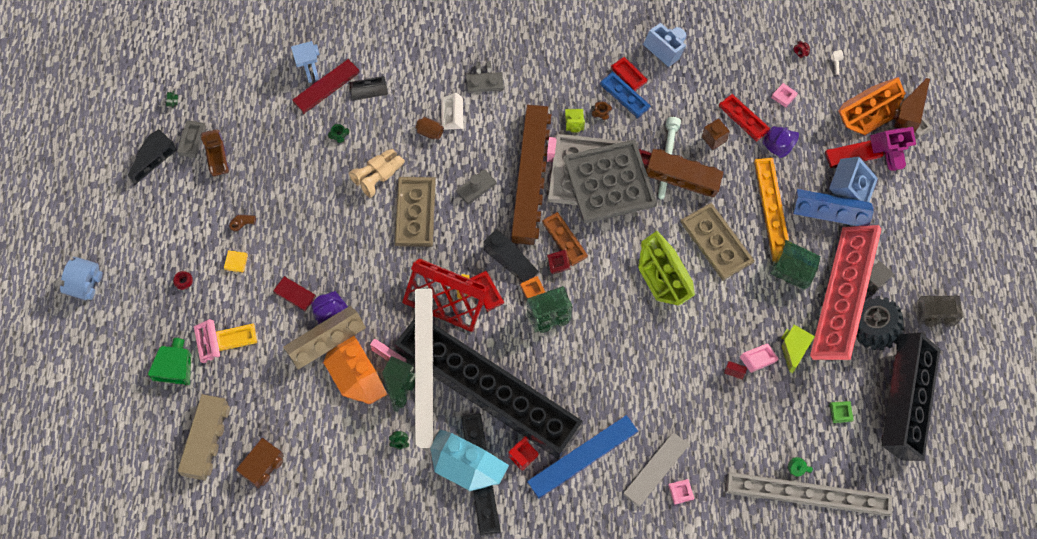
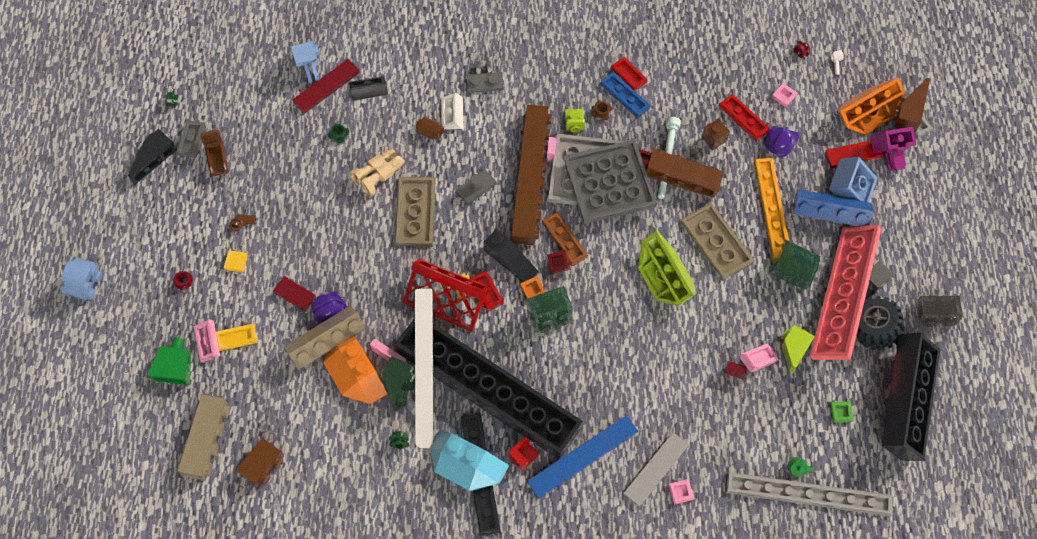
(666, 43): medium blue brick -> none

